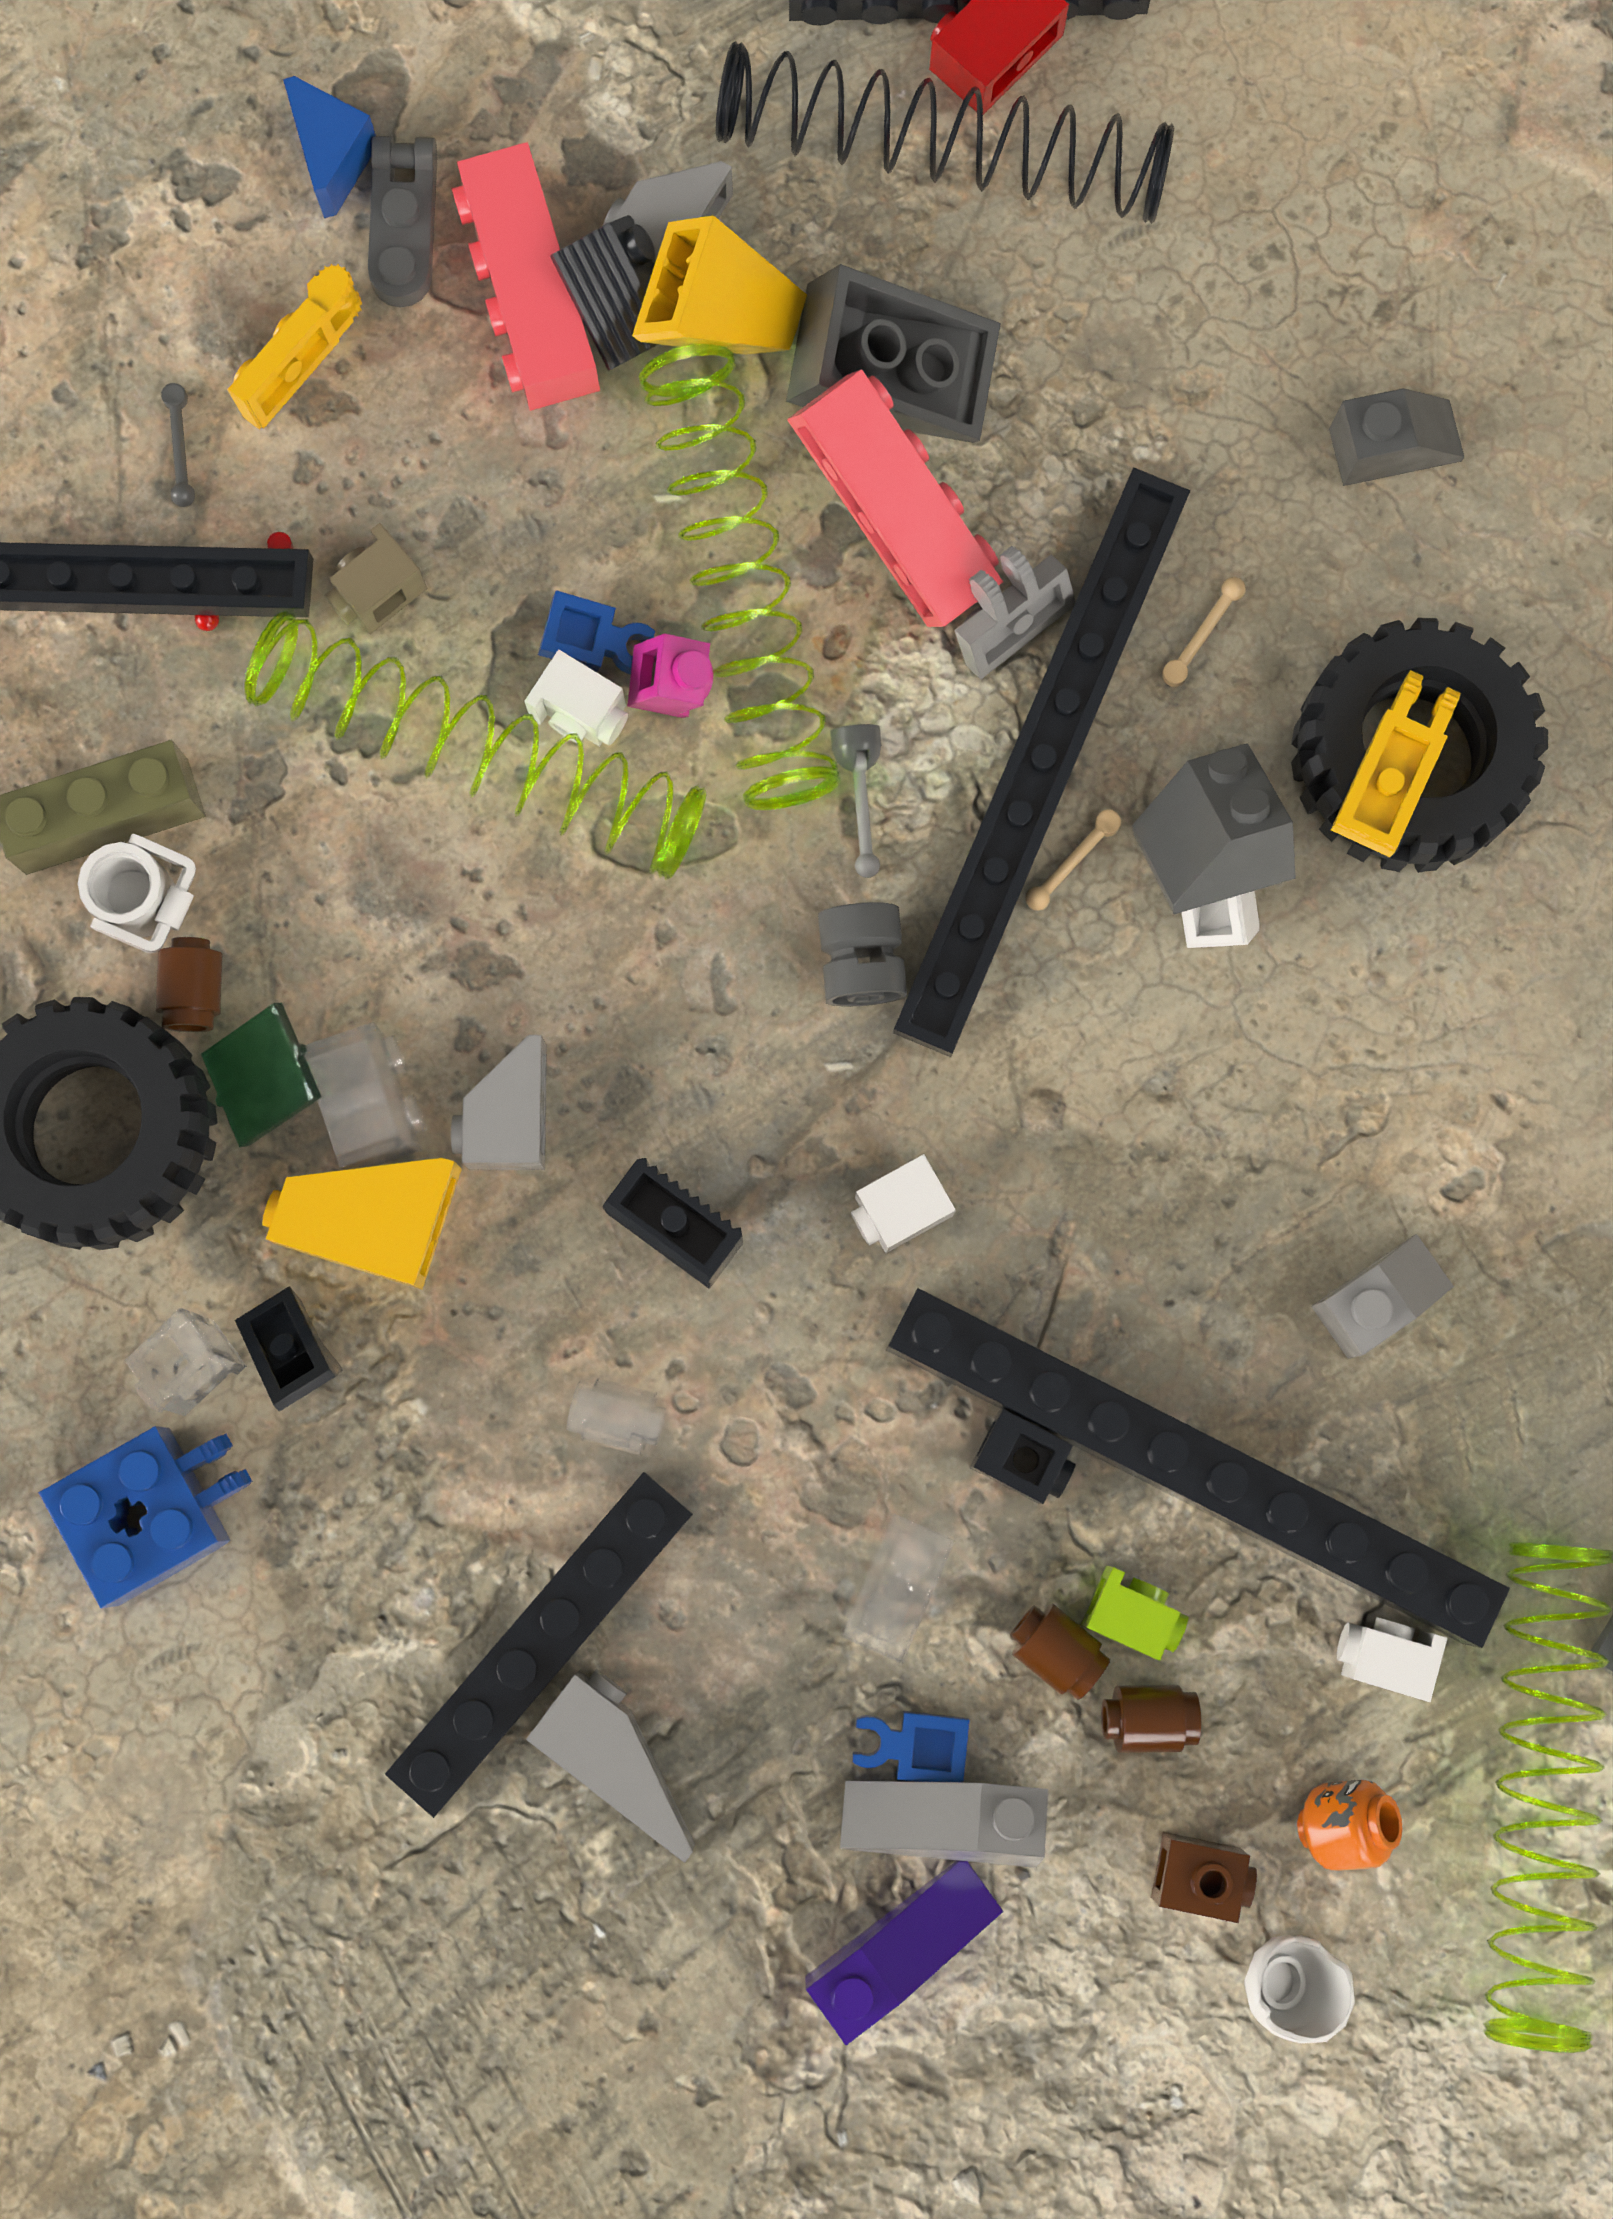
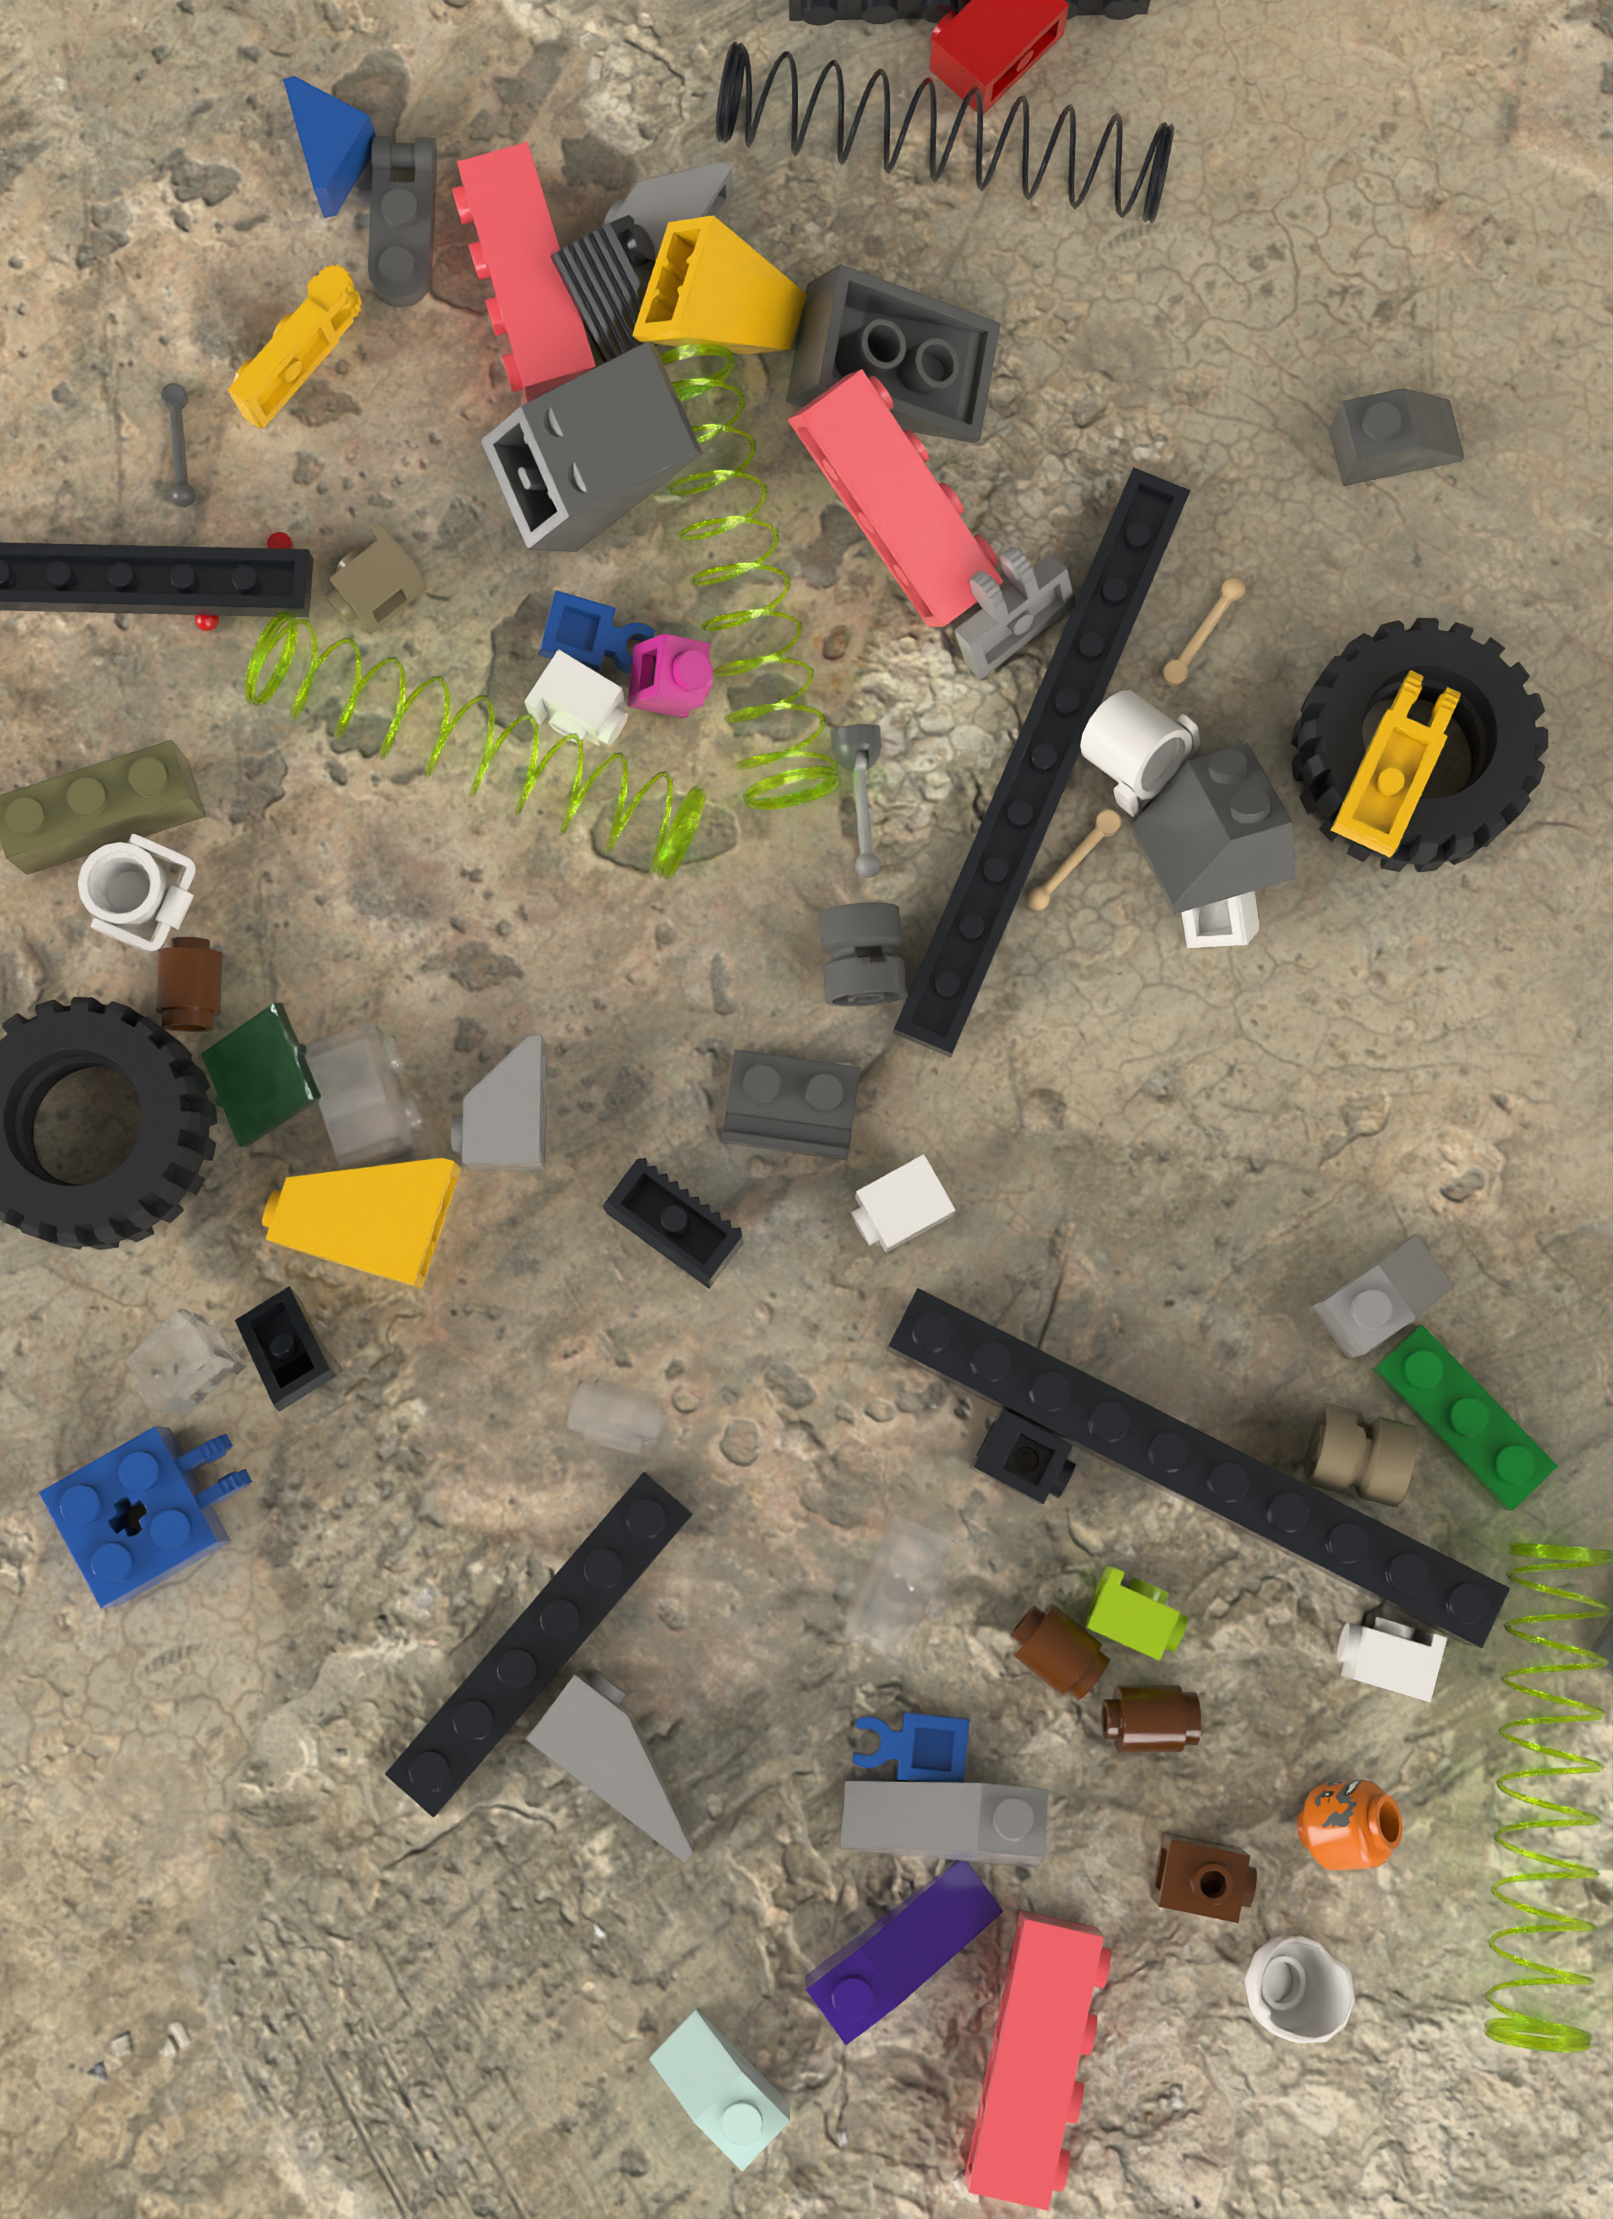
(591, 450): none -> dark grey slope
(721, 2089): none -> light aqua slope
(791, 1105): none -> dark grey plate
(1035, 2060): none -> coral brick
(1138, 747): none -> white piece
(1362, 1455): none -> dark tan wheel
(1464, 1418): none -> green plate

